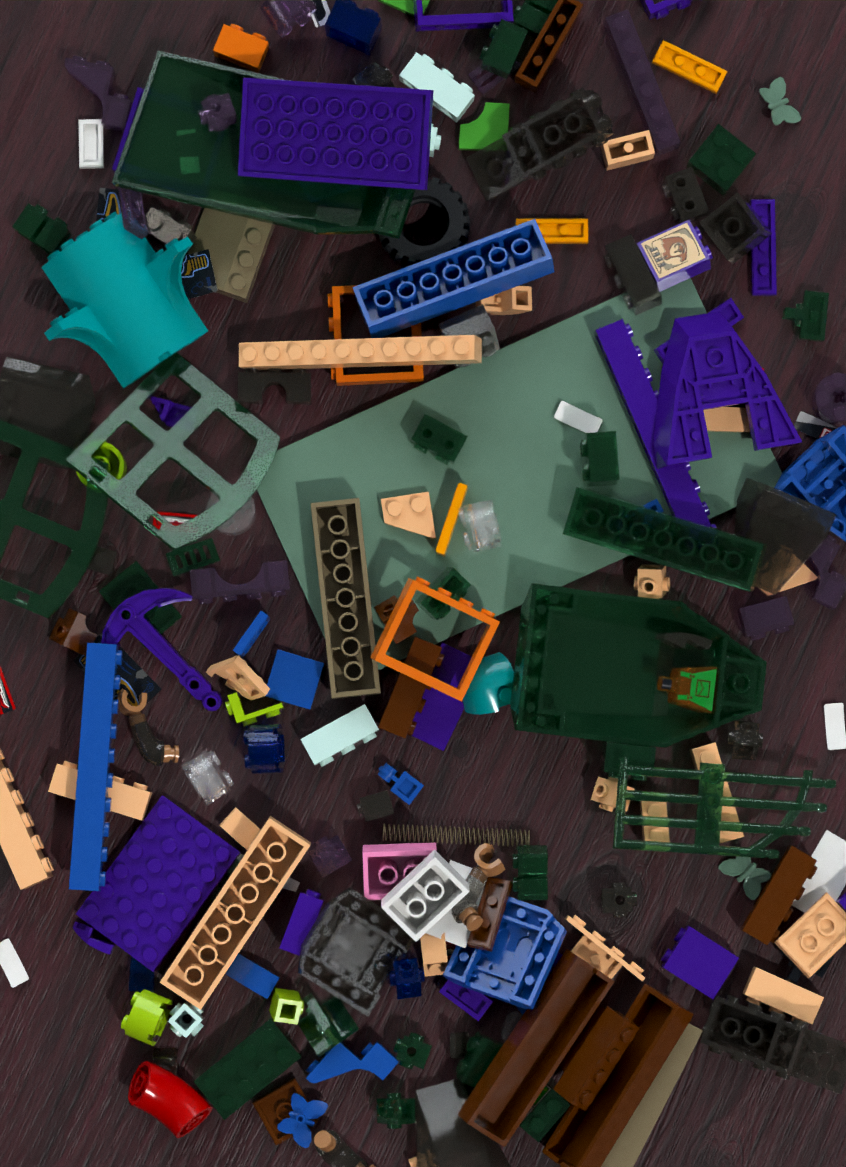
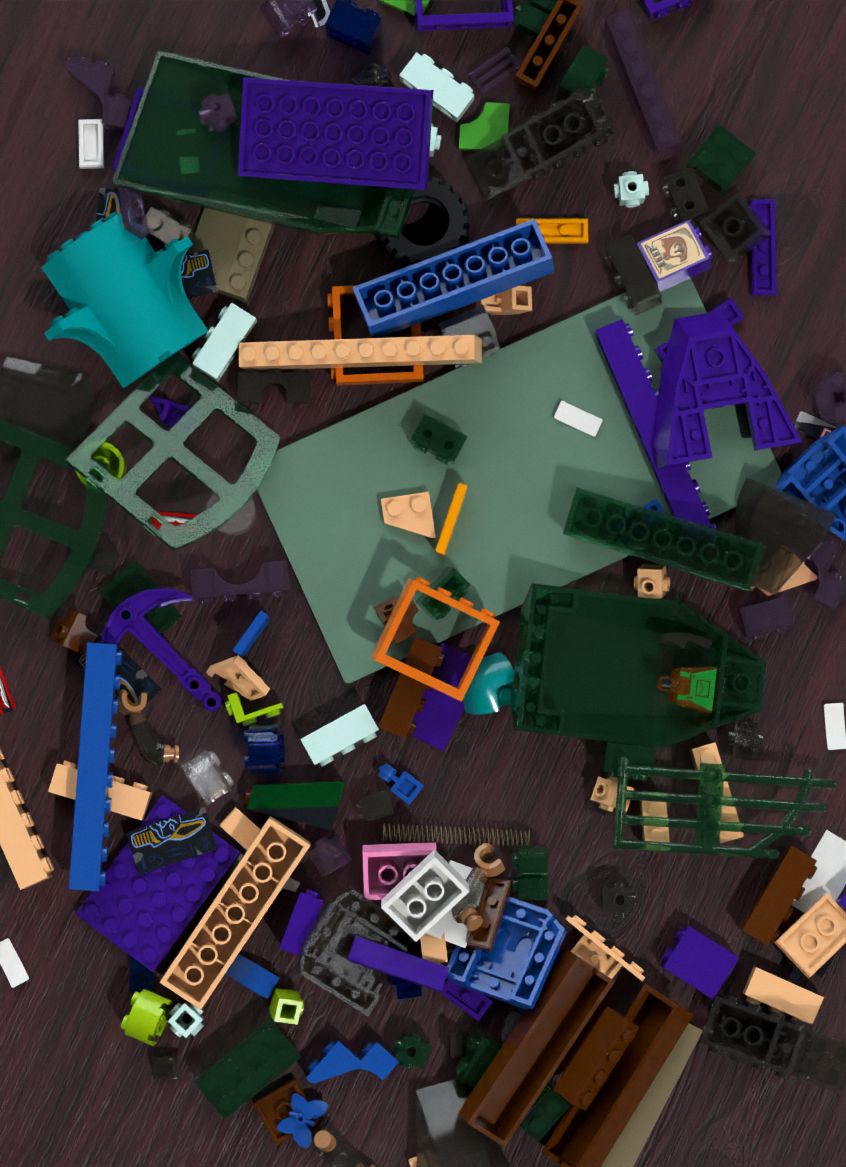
(41, 229): clear green piece -> none
(85, 933): dark purple slope -> none
(167, 1099): red brick -> none
(171, 840): none -> black sticker
(181, 552): clear green slope -> none
(223, 341): none -> light aqua brick
(241, 47): orange brick -> none
(294, 679): blue tile -> none
(301, 802): none -> dark green slope
(326, 1024): clear green bracket -> none
(345, 598): dark tan brick -> none
(395, 1110): clear green brick -> none
(398, 964): none -> dark purple tile
(481, 526): clear brick -> none
(503, 49): clear green brick -> none
(585, 72): none -> clear green brick
(601, 459): clear green brick -> none
(627, 150): light nougat brick -> none
(627, 197): none -> light aqua brick
(689, 67): light orange tile -> none
(727, 419): light nougat tile -> none
(752, 875): sand green piece -> none
(778, 110): sand green piece -> none
(810, 315): clear green hinge -> none

